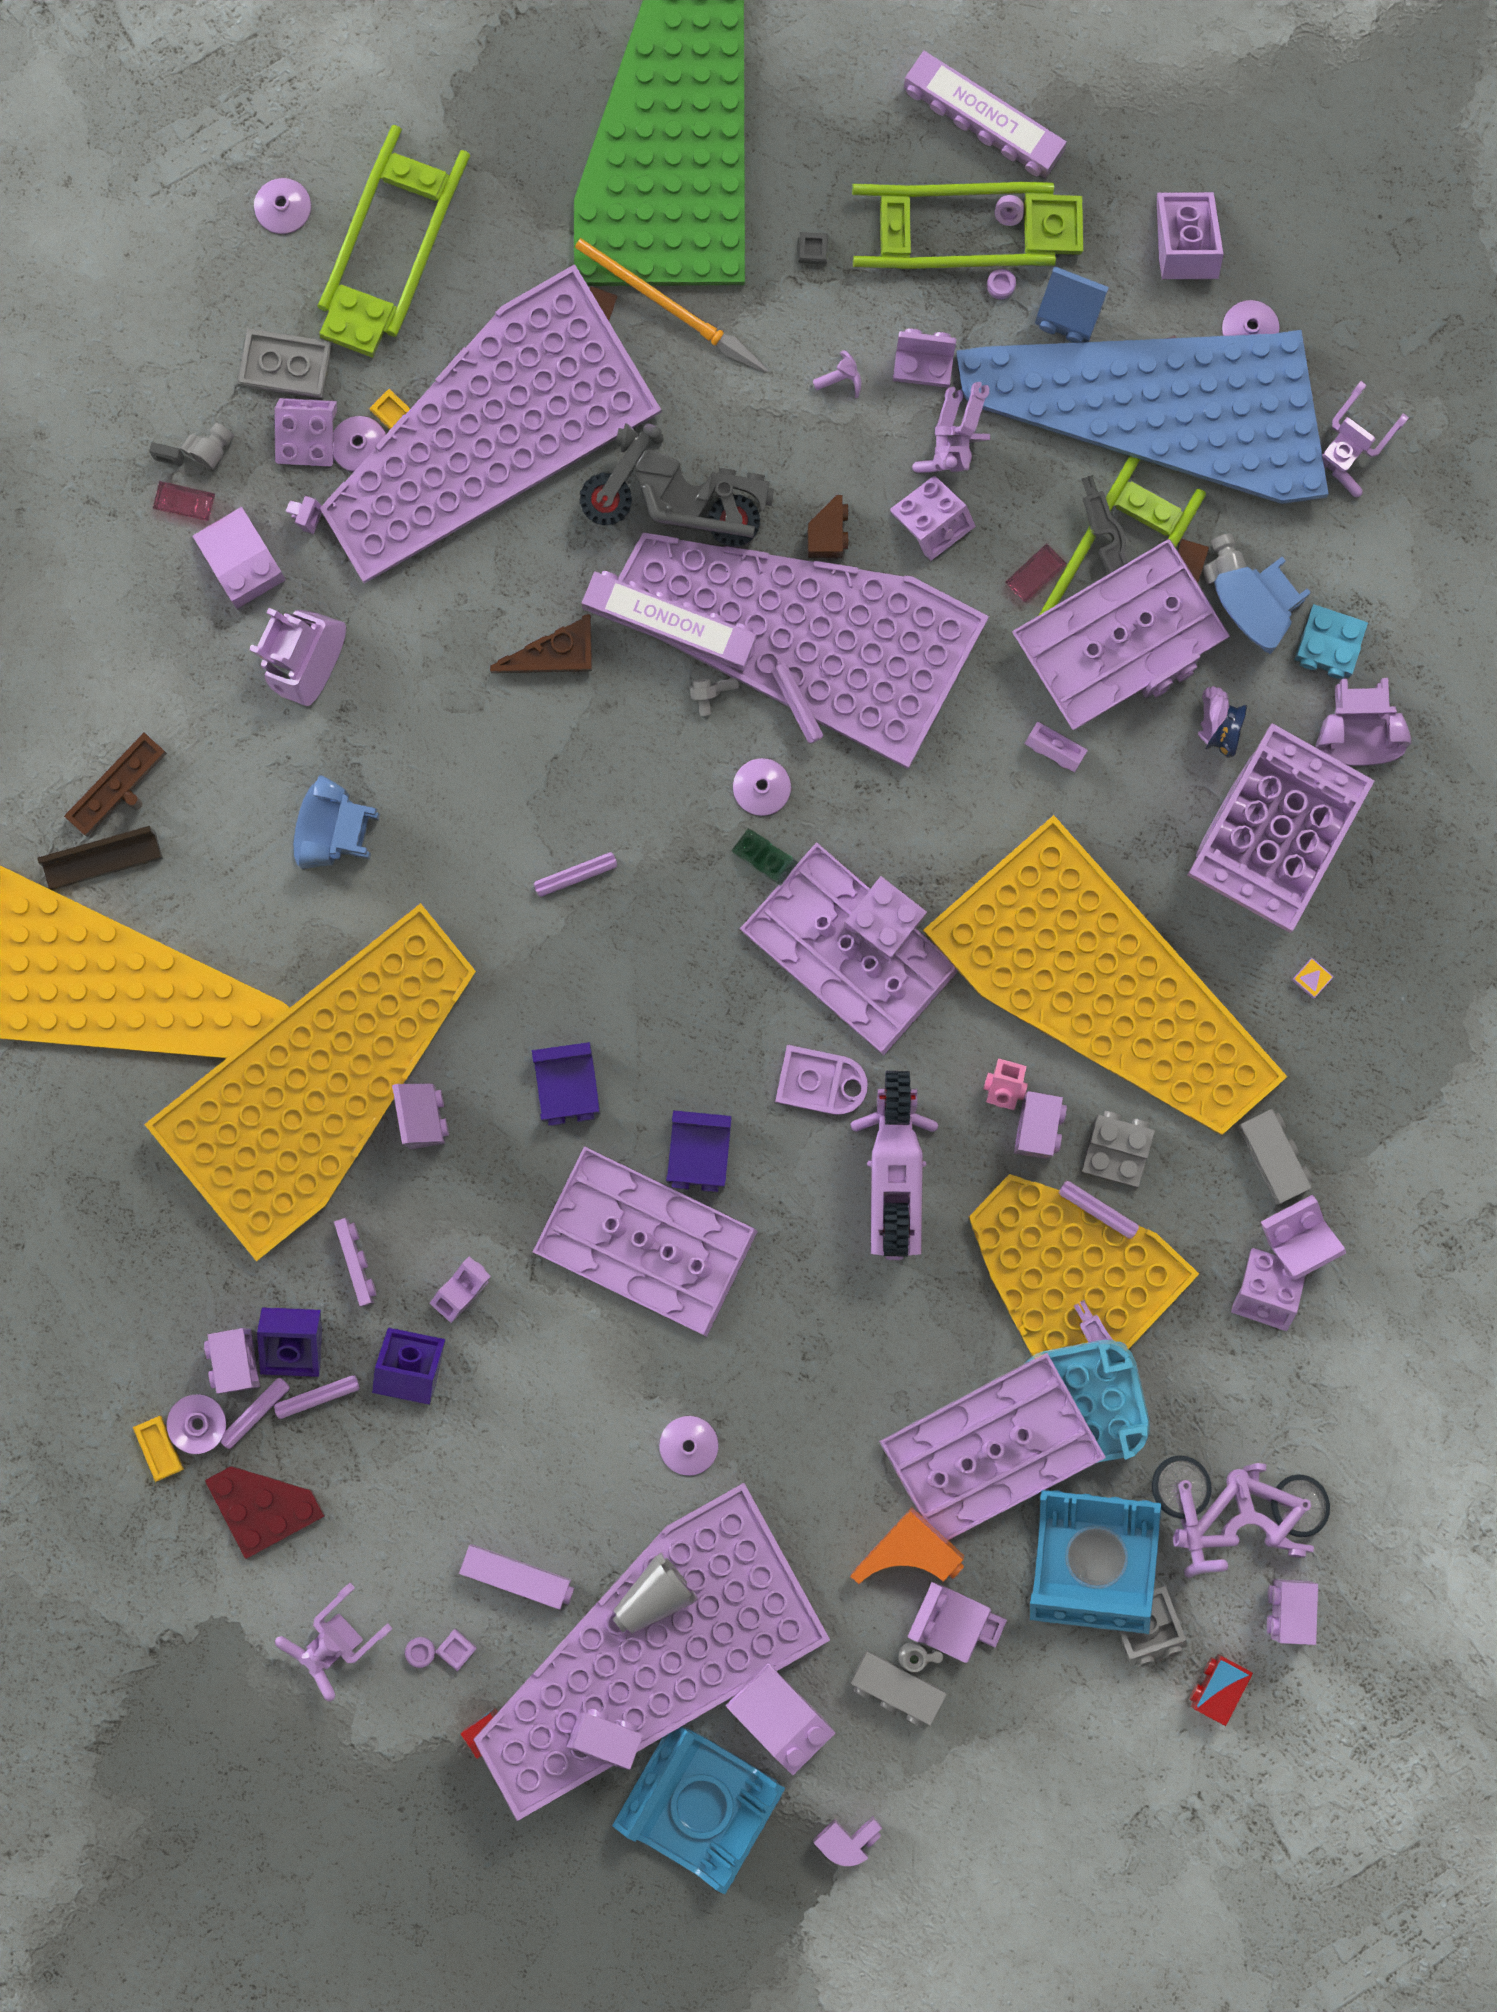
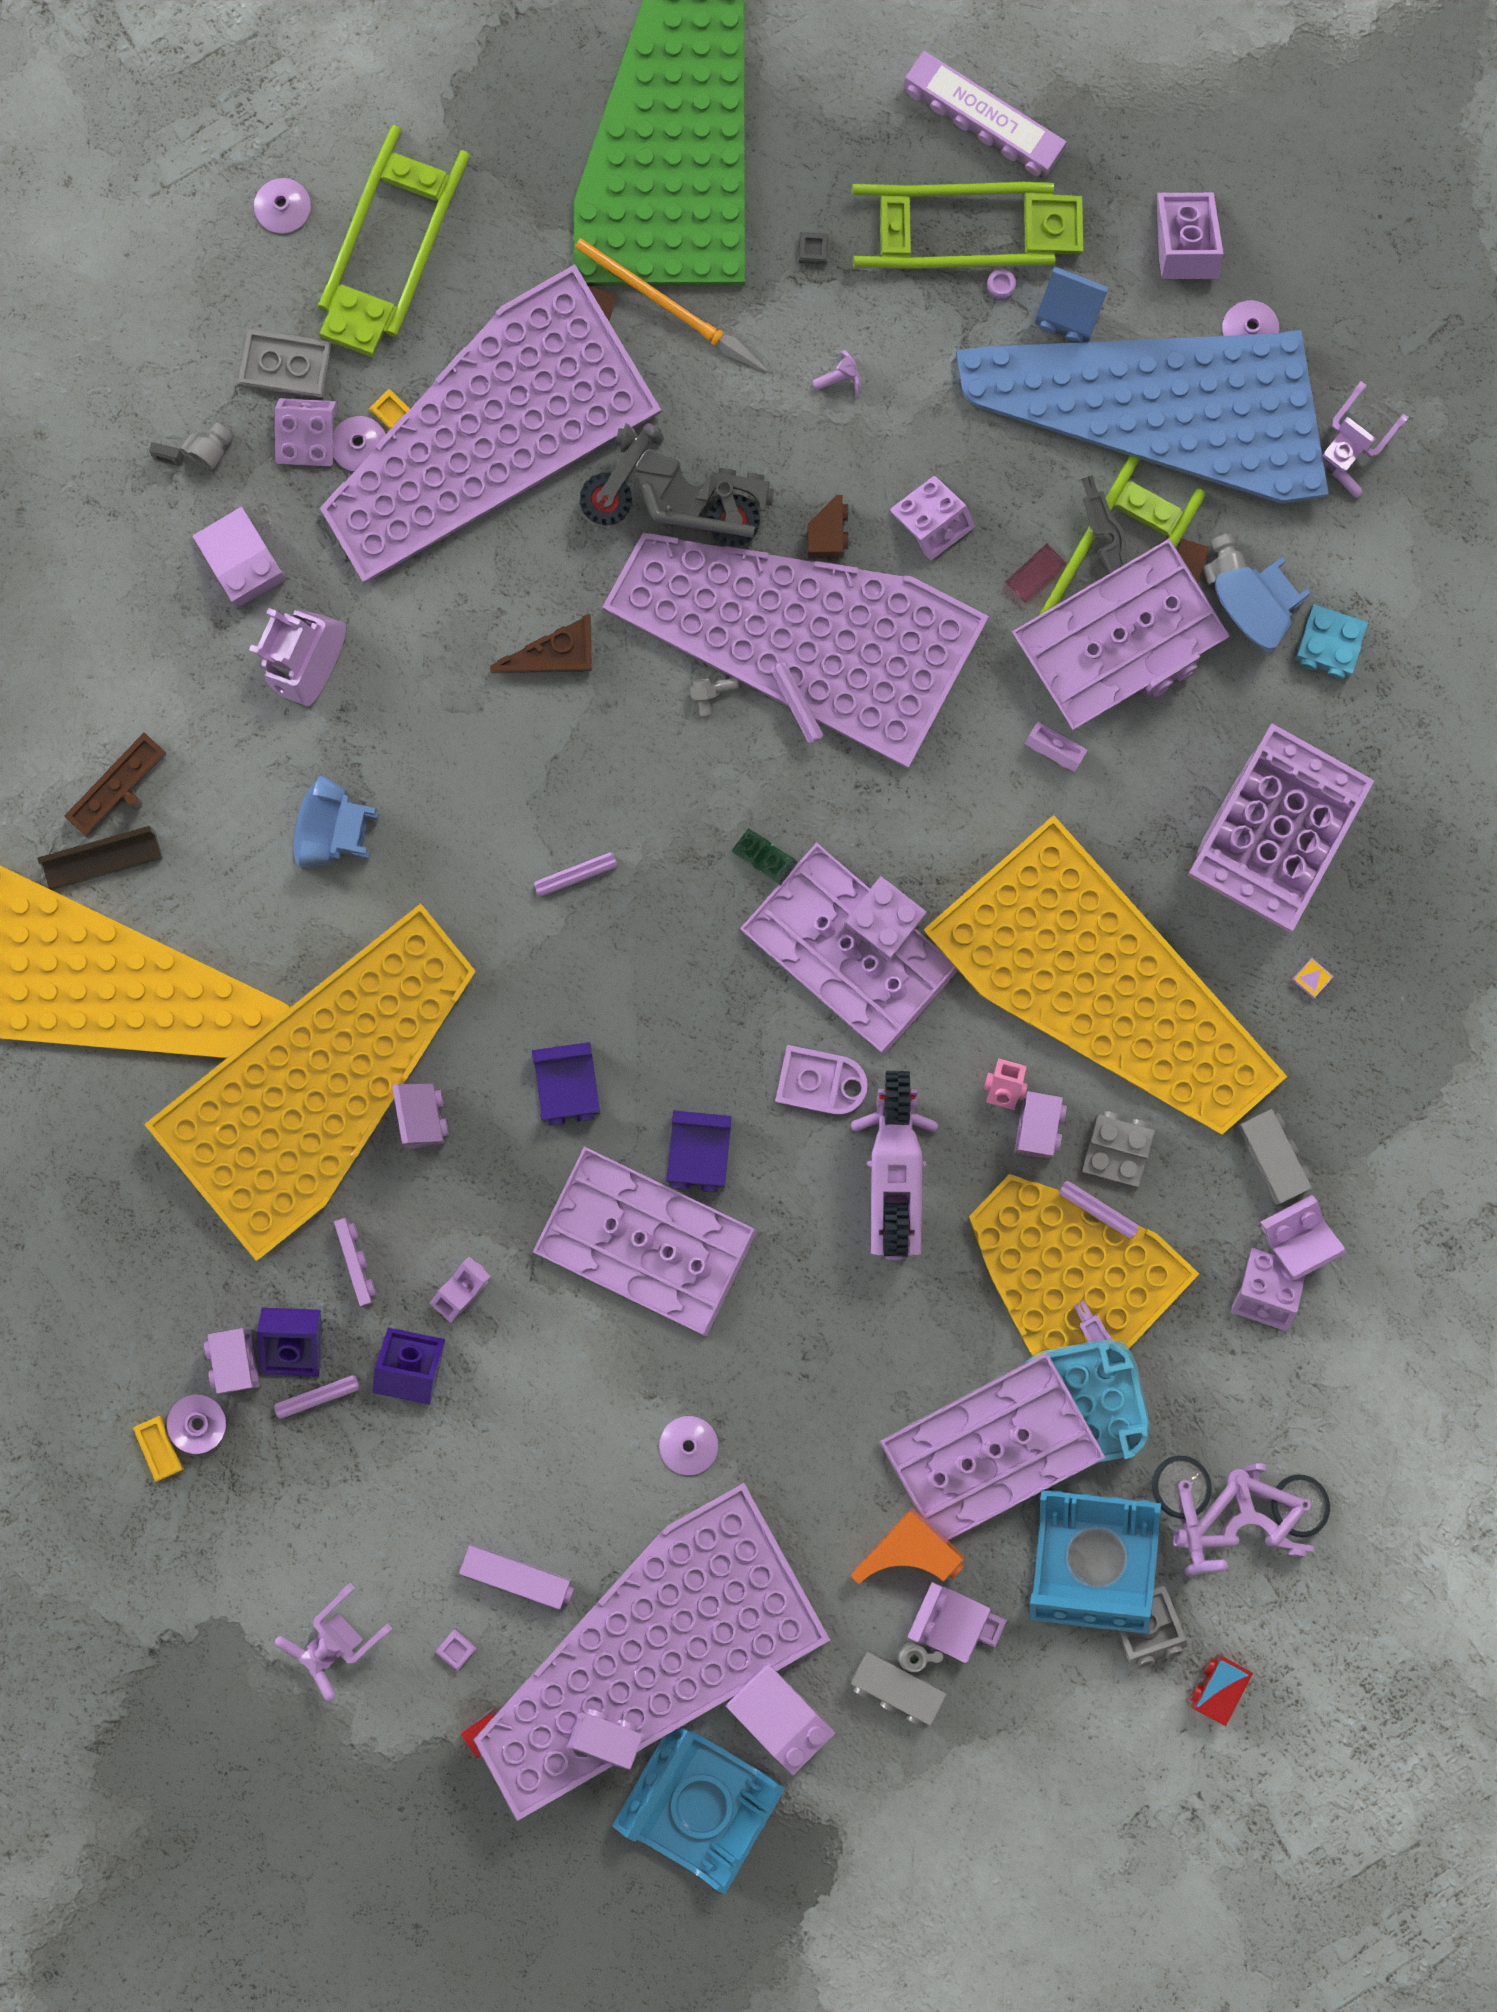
(183, 501): clear pink tile -> none
(255, 1412): lavender axle -> none
(261, 1507): dark red plate -> none
(306, 514): lavender tile -> none
(420, 1652): lavender tile -> none
(653, 1596): light grey cone -> none
(669, 621): brick -> none
(761, 801): lavender dish -> none
(847, 1849): lavender brick -> none
(924, 358): lavender bracket -> none
(953, 442): lavender piece -> none
(1009, 210): lavender tile -> none
(1221, 721): piece -> none
(1293, 1611): lavender brick -> none
(1364, 727): lavender piece -> none

